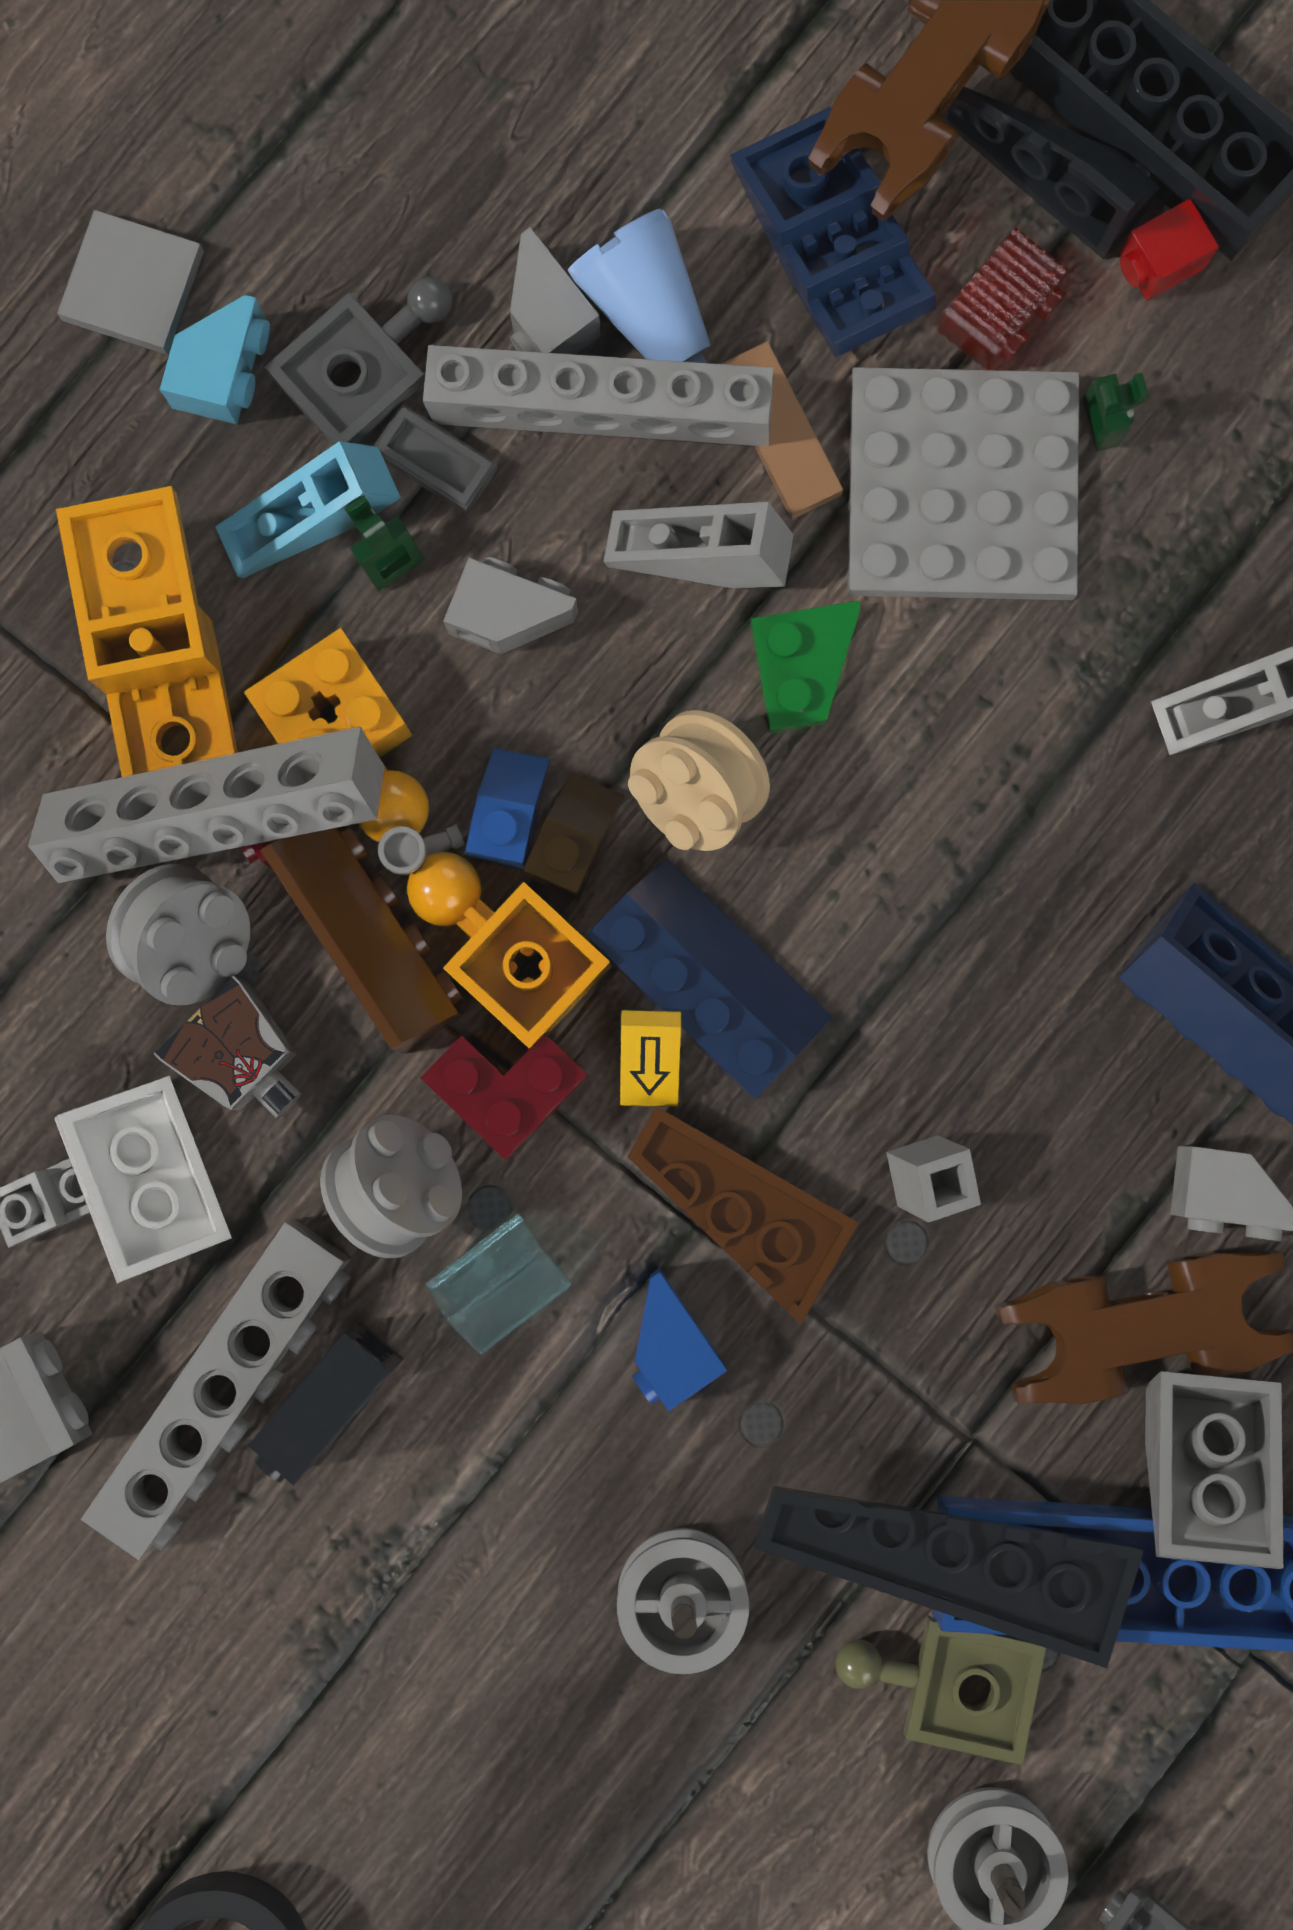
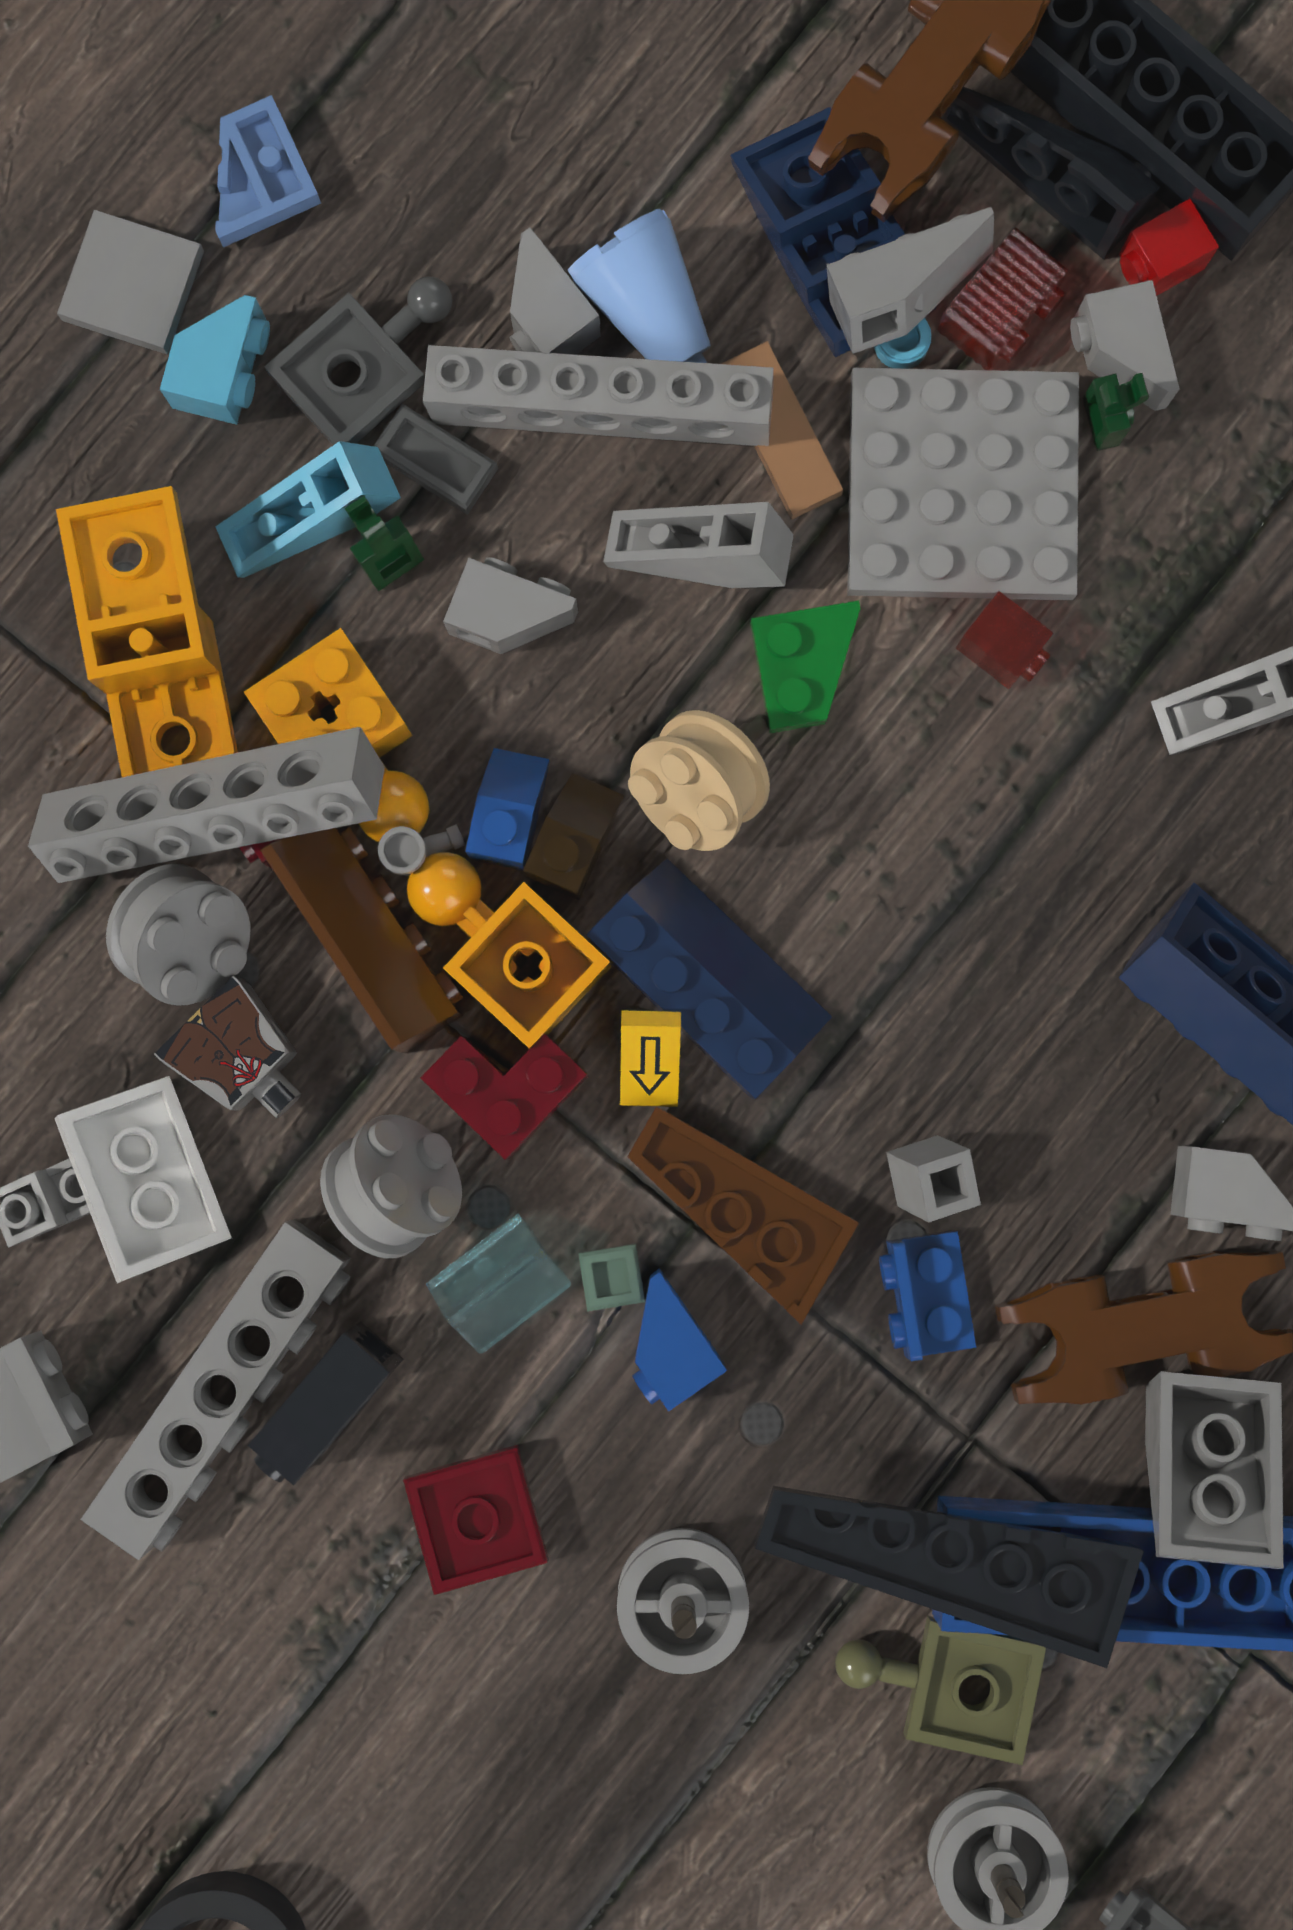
(259, 173): none -> medium blue wing
(475, 1519): none -> dark red plate
(611, 1277): none -> sand green tile
(899, 283): none -> light grey slope
(906, 350): none -> medium azure tile
(928, 1295): none -> blue bracket
(1006, 642): none -> clear red brick
(1126, 336): none -> light grey slope

